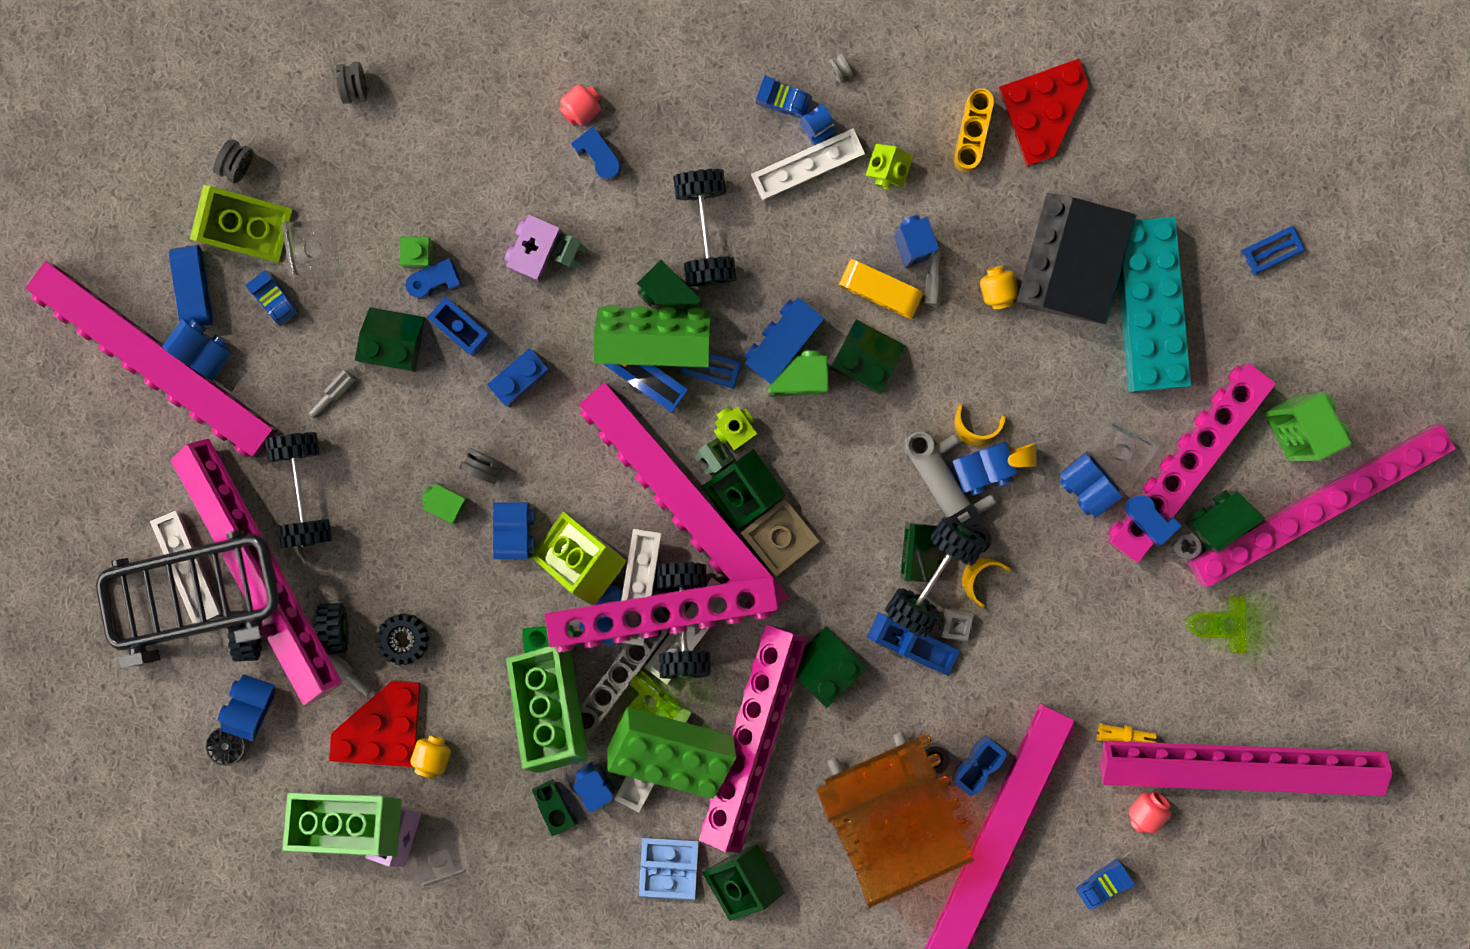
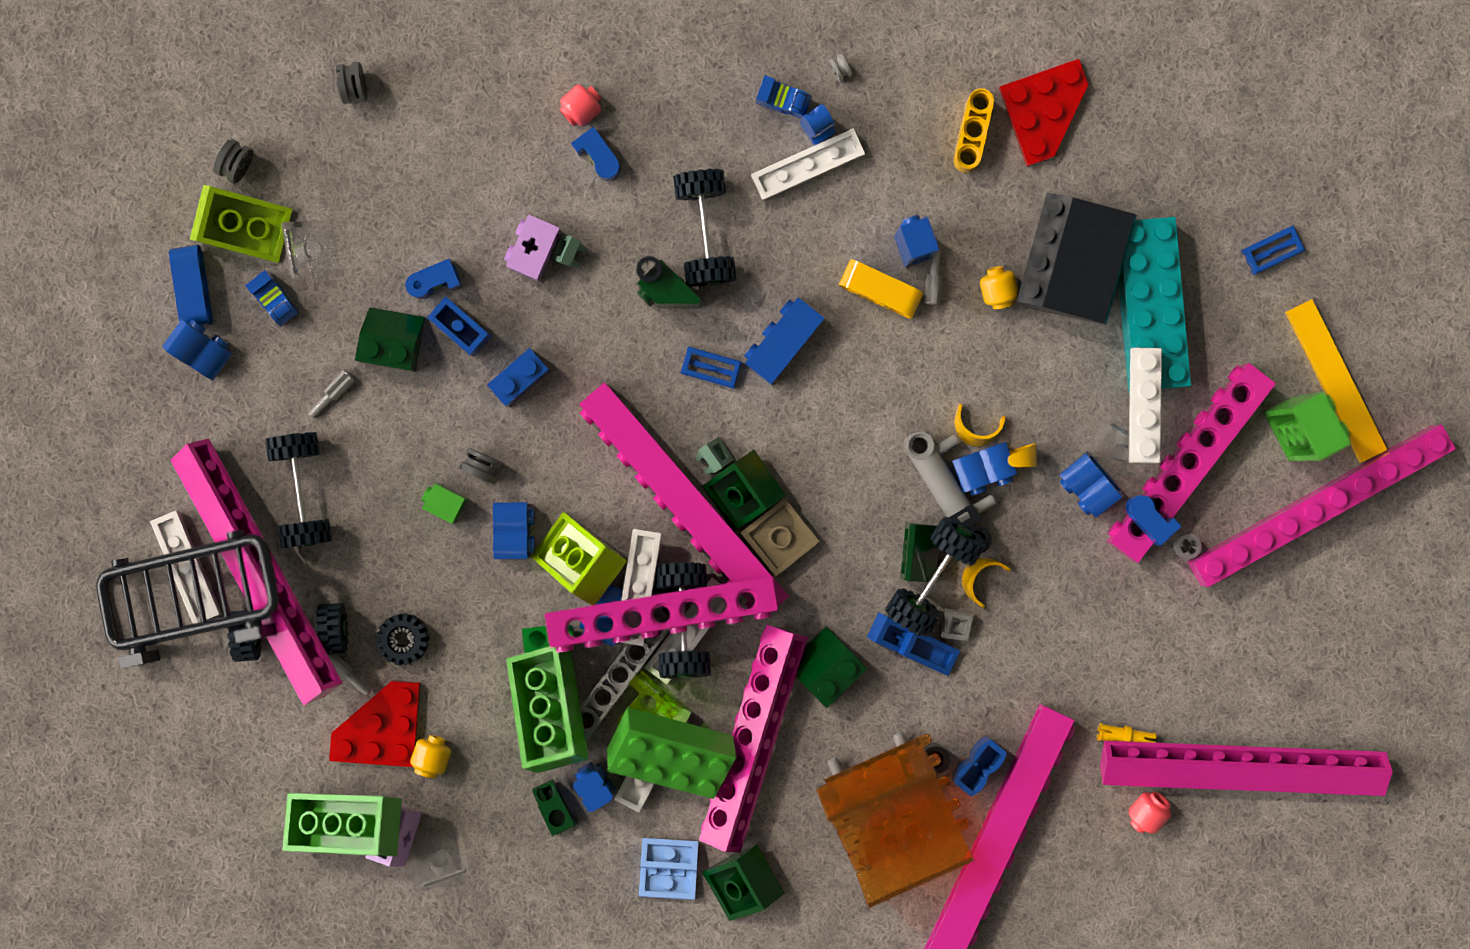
(147, 356): dark pink brick -> none
(226, 747): dark grey wheel -> none
(247, 707): blue brick -> none
(416, 252): bright green brick -> none
(640, 272): none -> black bush
(652, 336): bright green brick -> none
(652, 383): blue slope -> none
(738, 437): lime brick -> none
(802, 377): bright green slope -> none
(867, 357): dark green slope -> none
(889, 166): lime brick -> none
(1104, 884): blue leg -> none
(1145, 405): none -> white plate
(1215, 621): clear neon green tile -> none
(1223, 520): dark green slope -> none
(1335, 379): none -> yellow tile

